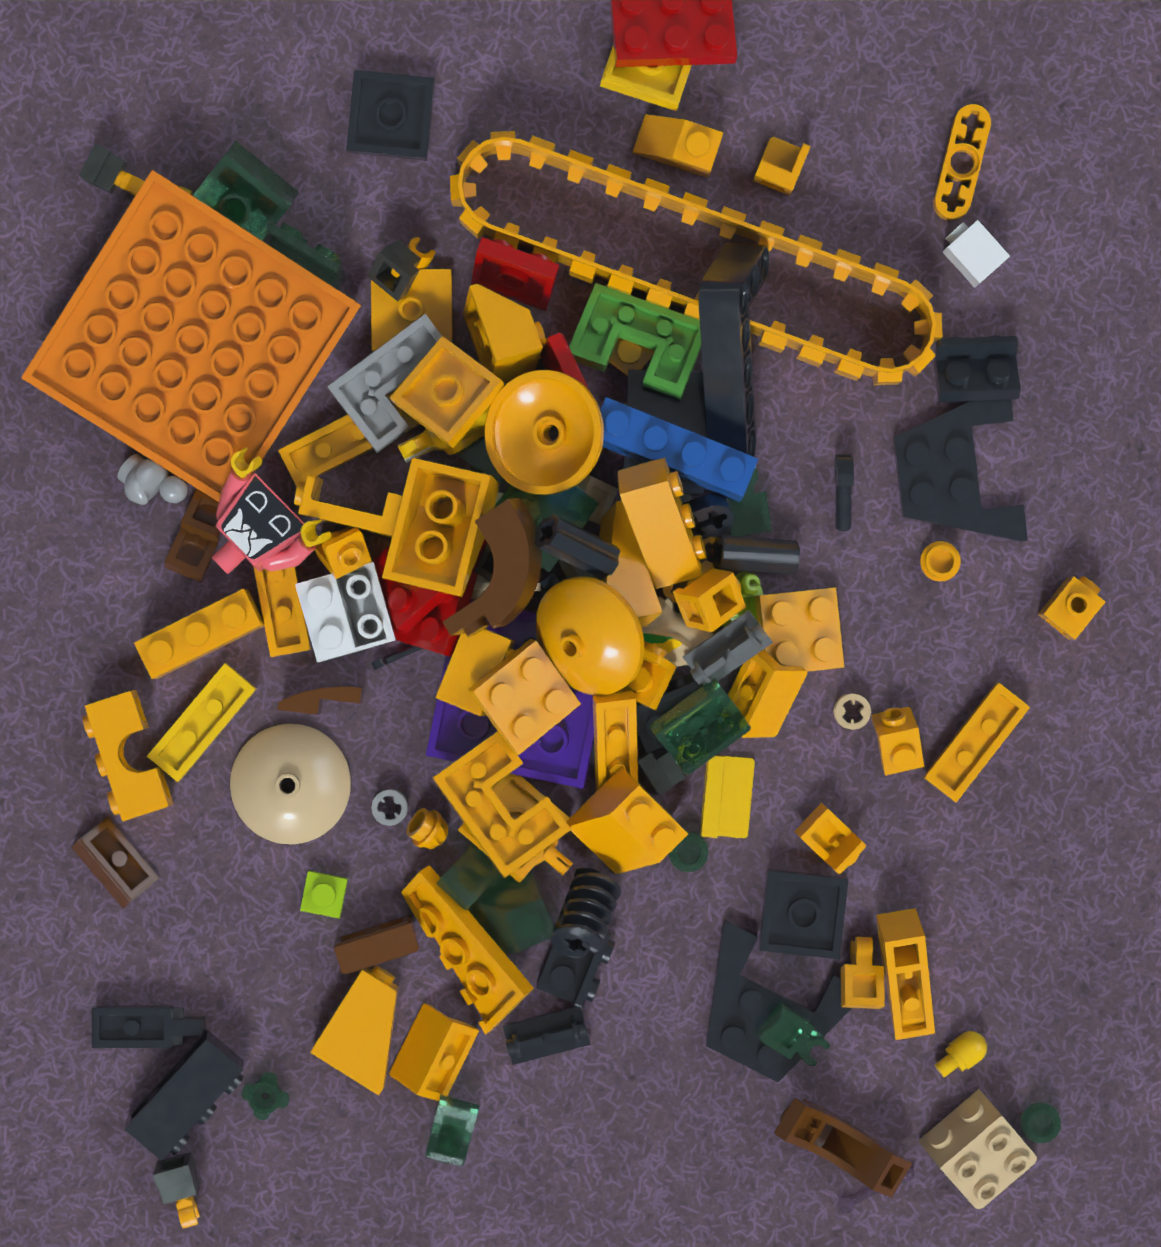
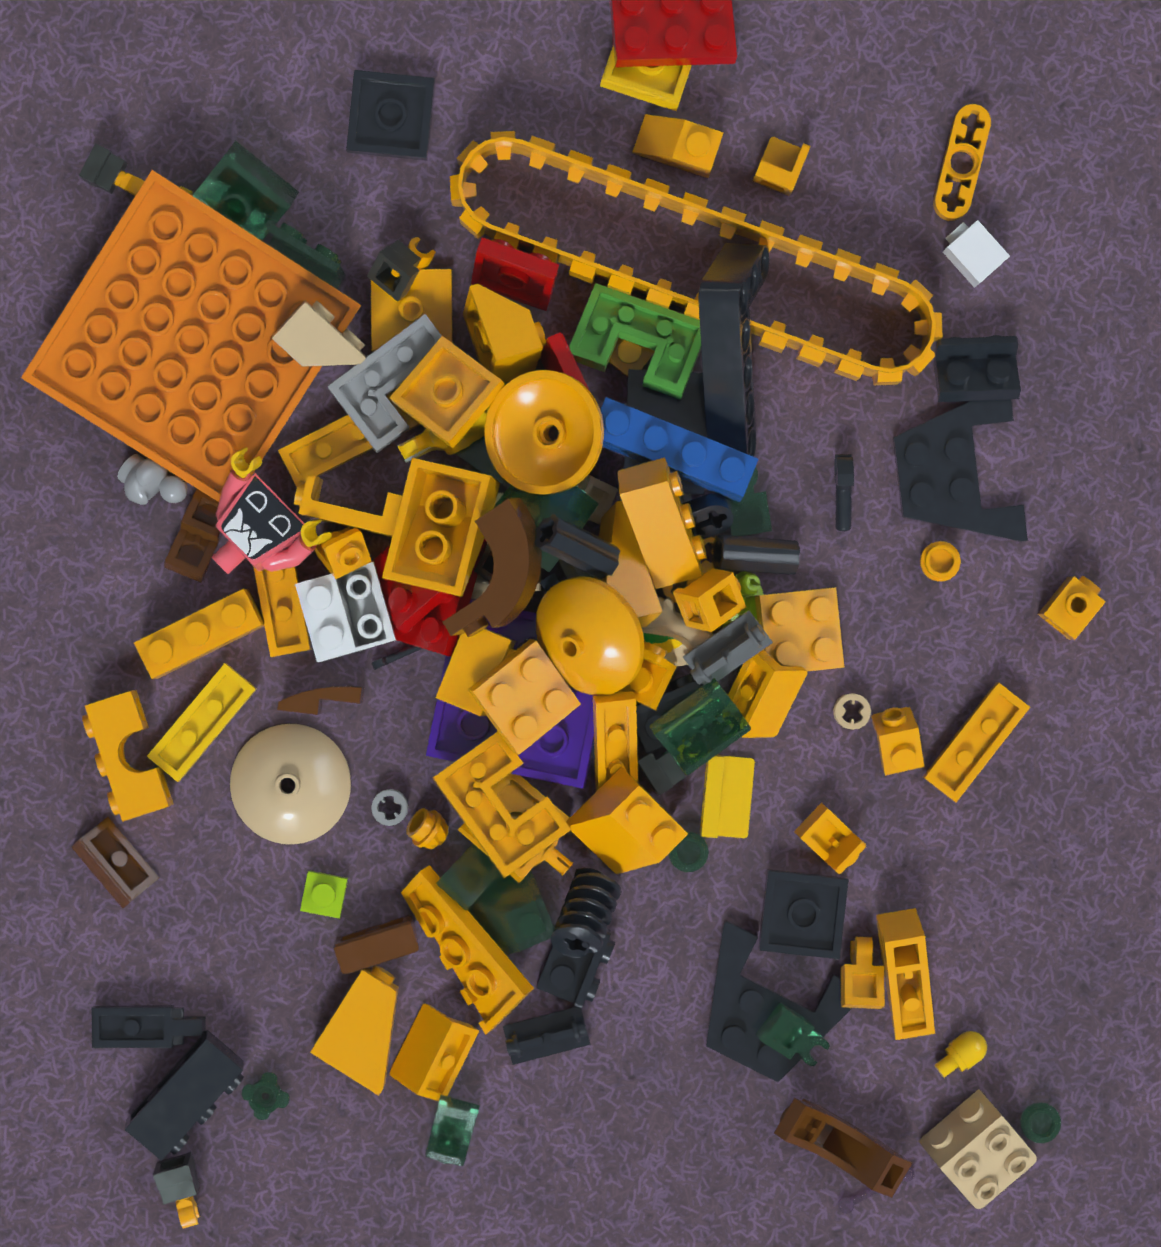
(315, 341): none -> tan slope

